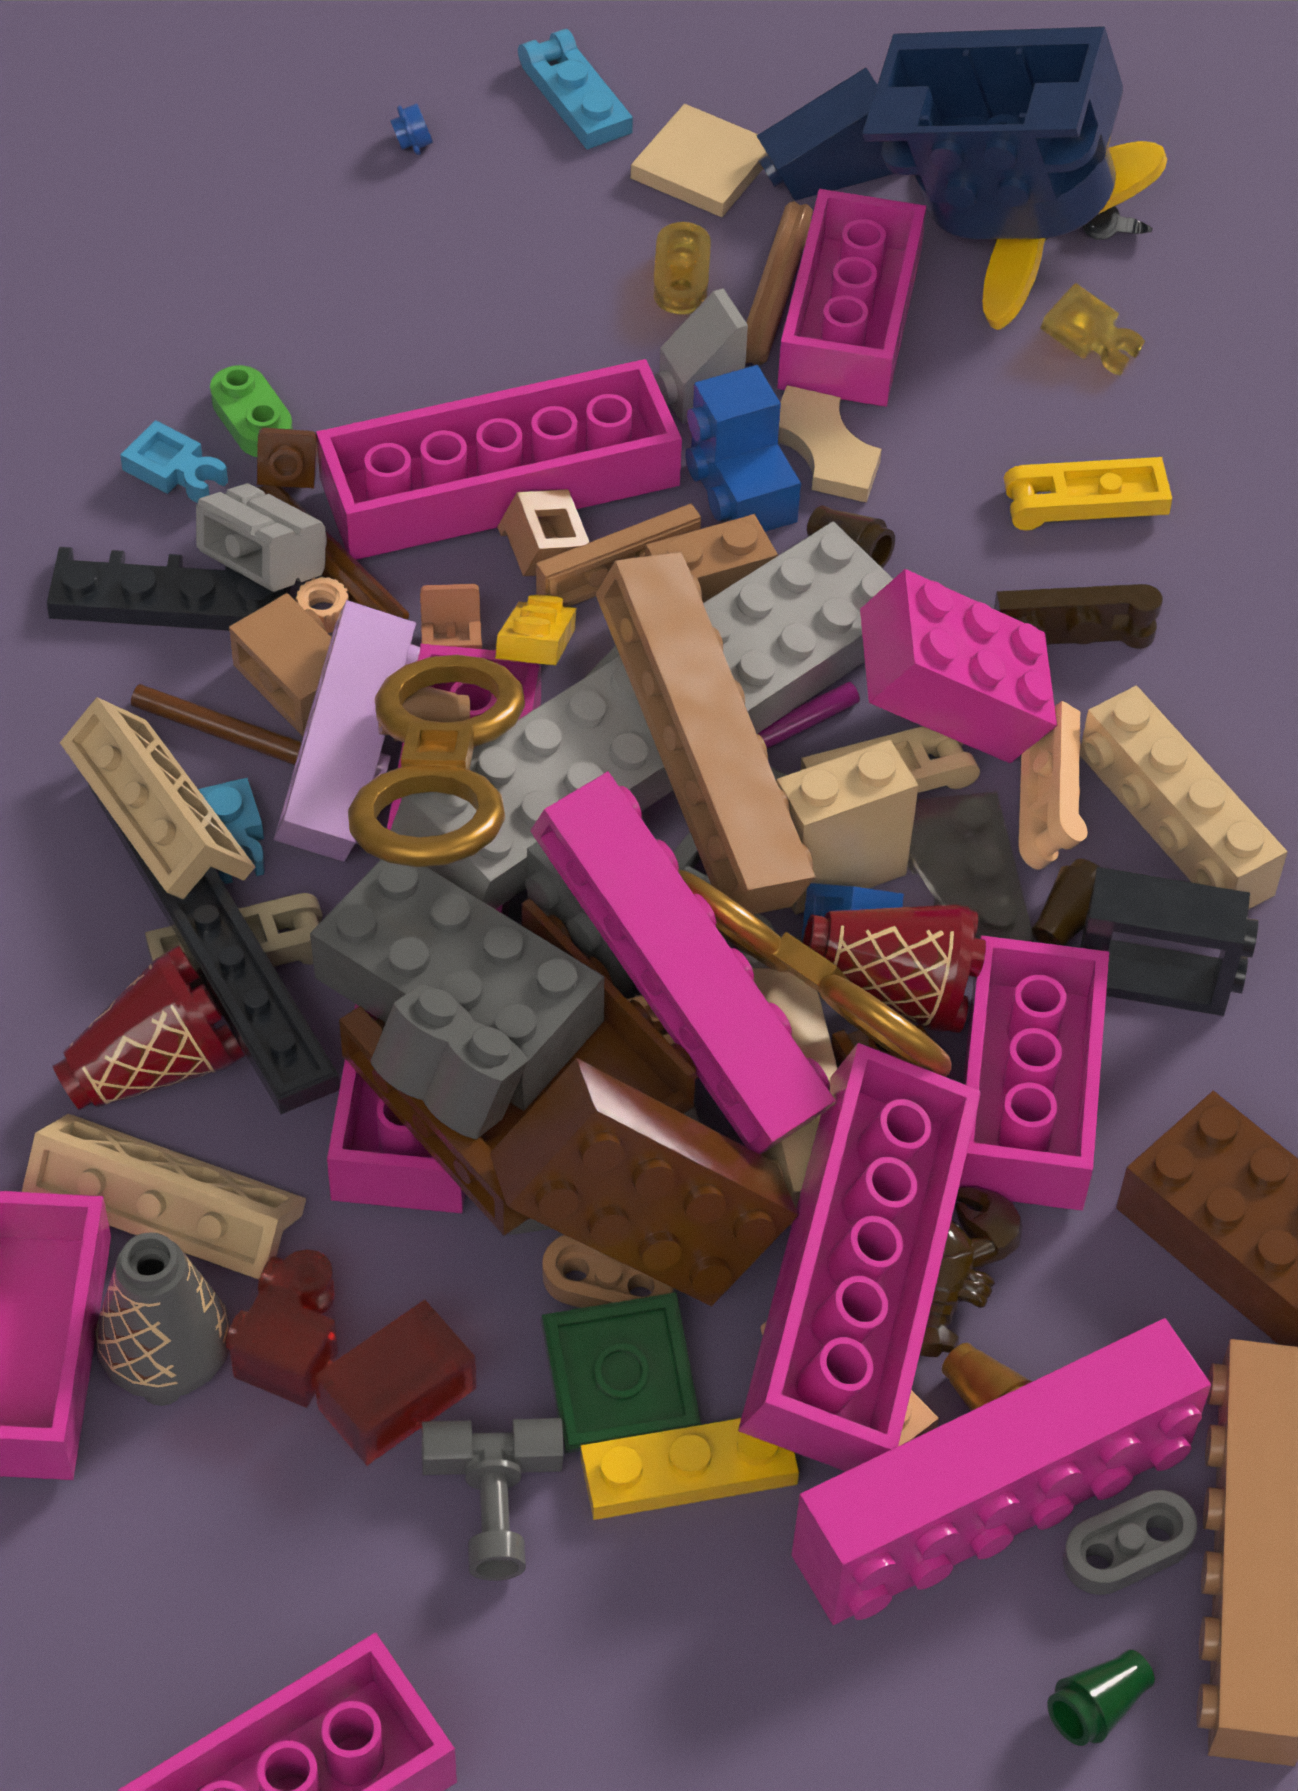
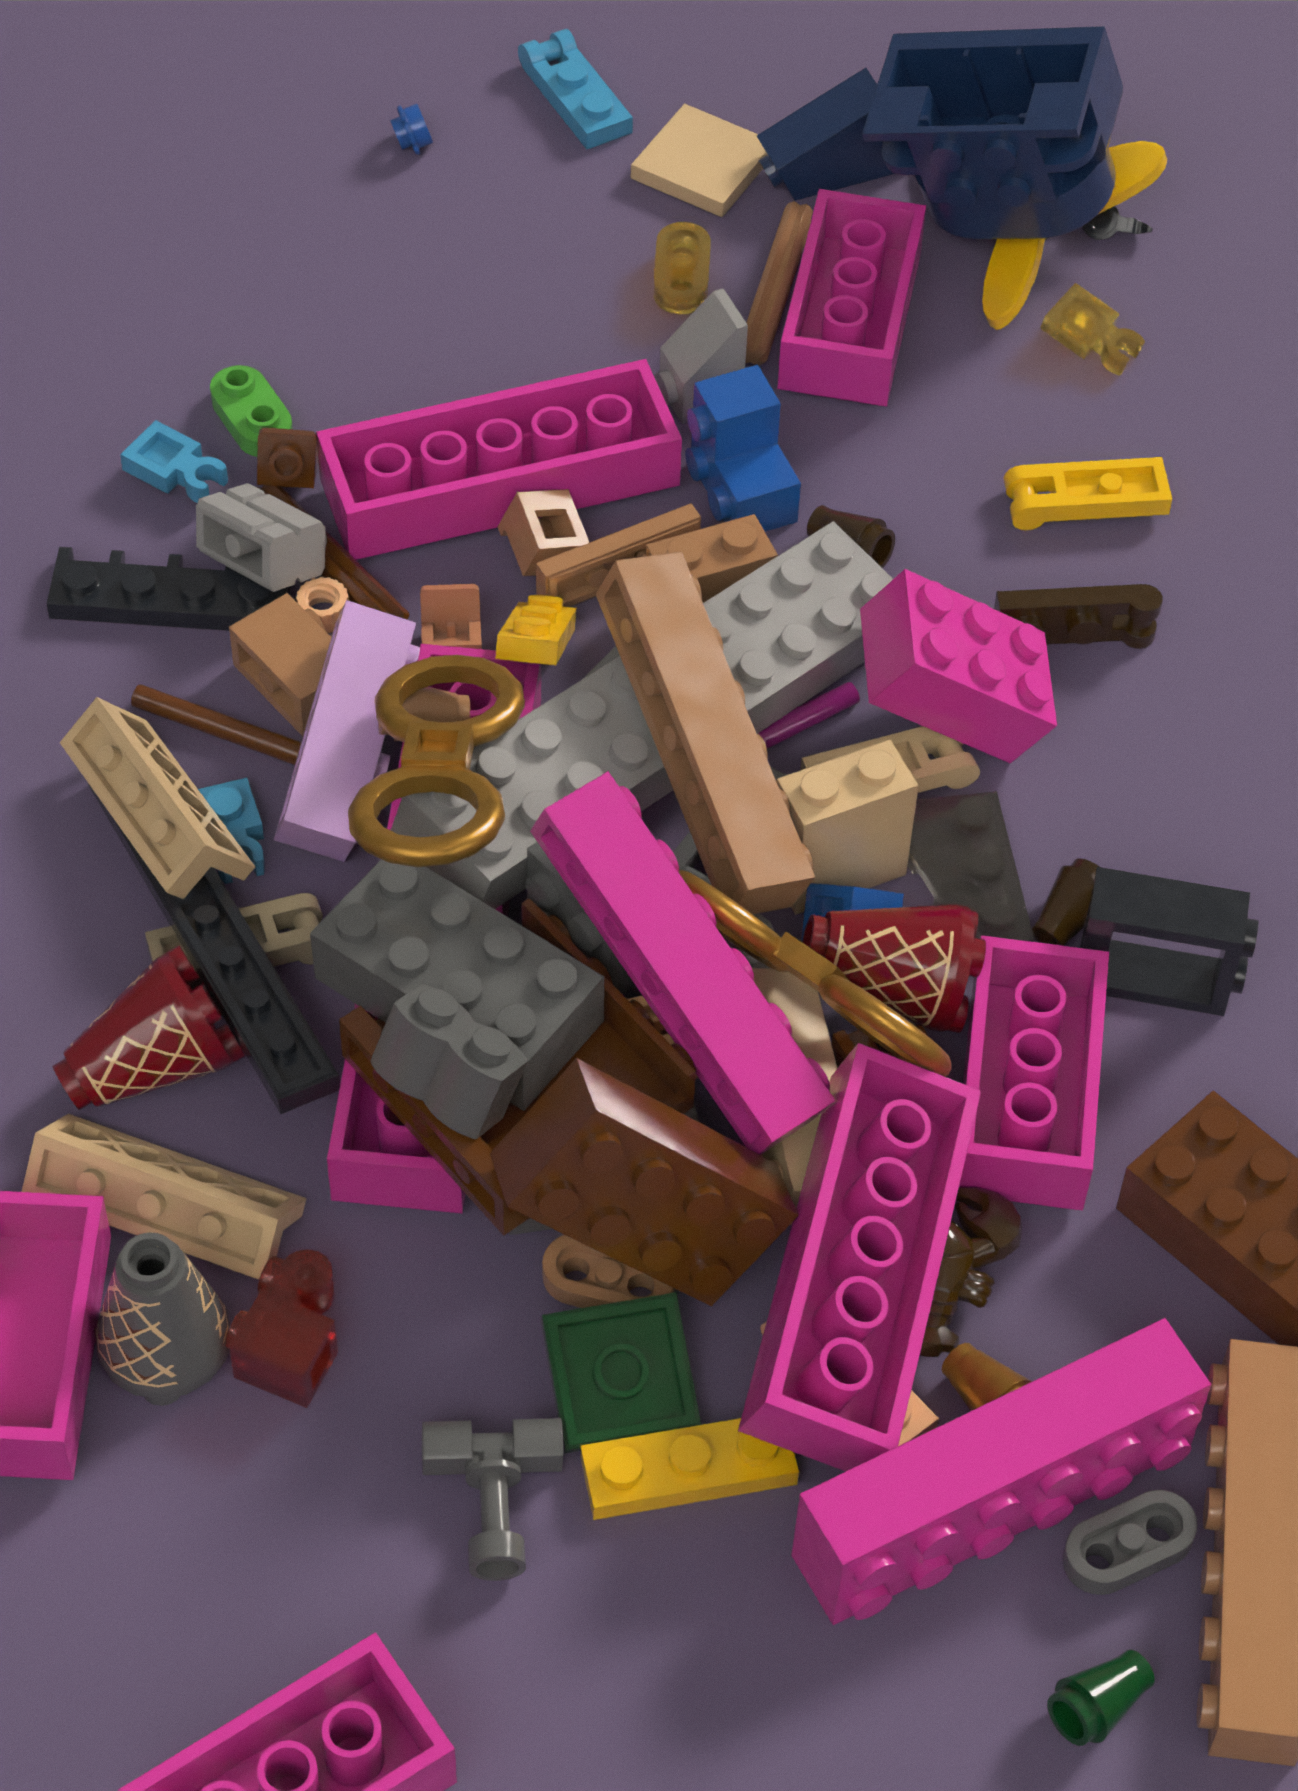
(395, 1382): clear red panel -> none
(837, 458): tan tile -> none
(1051, 792): light nougat plate -> none
(1180, 798): tan brick -> none

